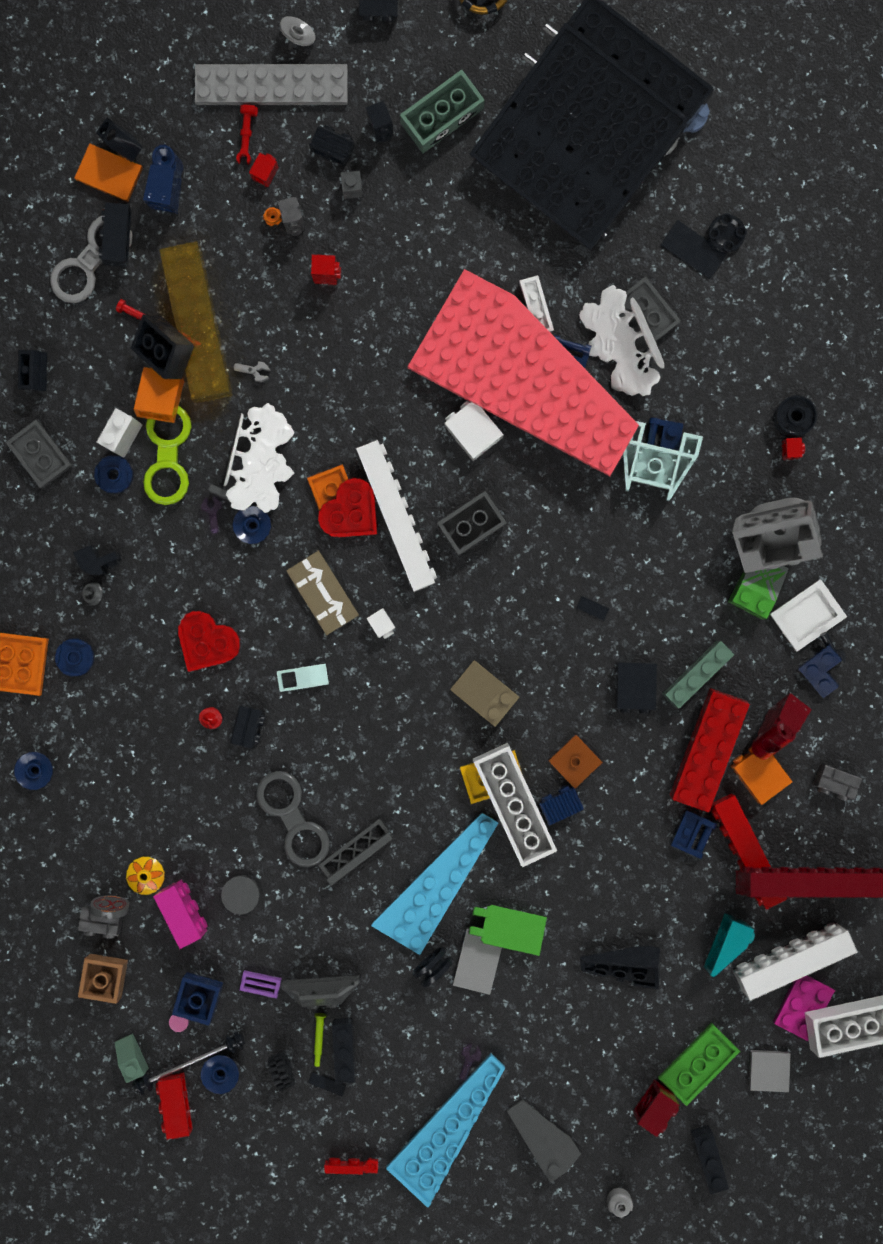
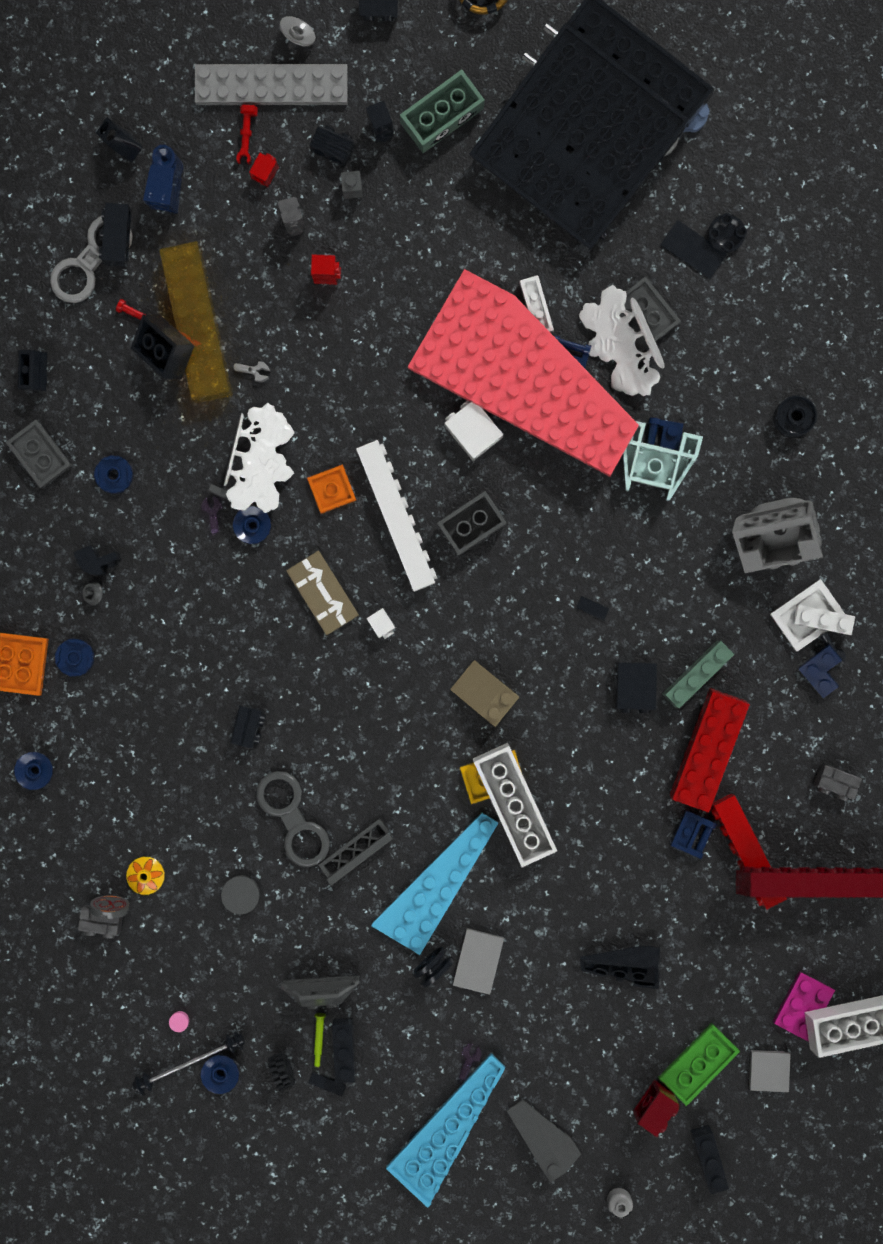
(103, 978): medium nougat brick -> none
(108, 172): orange tile -> none
(119, 433): white brick -> none
(130, 1058): sand green slope -> none
(158, 397): orange brick -> none
(168, 458): lime bar -> none
(174, 1106): red brick -> none
(181, 913): dark pink brick -> none
(197, 998): dark blue brick -> none
(205, 642): red plate -> none
(210, 718): red hat -> none
(272, 221): orange plate -> none
(277, 980): medium lavender tile -> none
(306, 677): light aqua piece -> none
(351, 511): red plate -> none
(352, 1166): red hinge -> none
(510, 929): bright green tile -> none
(560, 805): dark blue brick -> none
(575, 761): dark orange plate -> none
(728, 944): teal slope -> none
(758, 591): bright green slope -> none
(760, 776): orange brick -> none
(780, 726): dark red piece -> none
(792, 448): red plate -> none
(794, 960): white brick -> none
(824, 620): none -> white plate

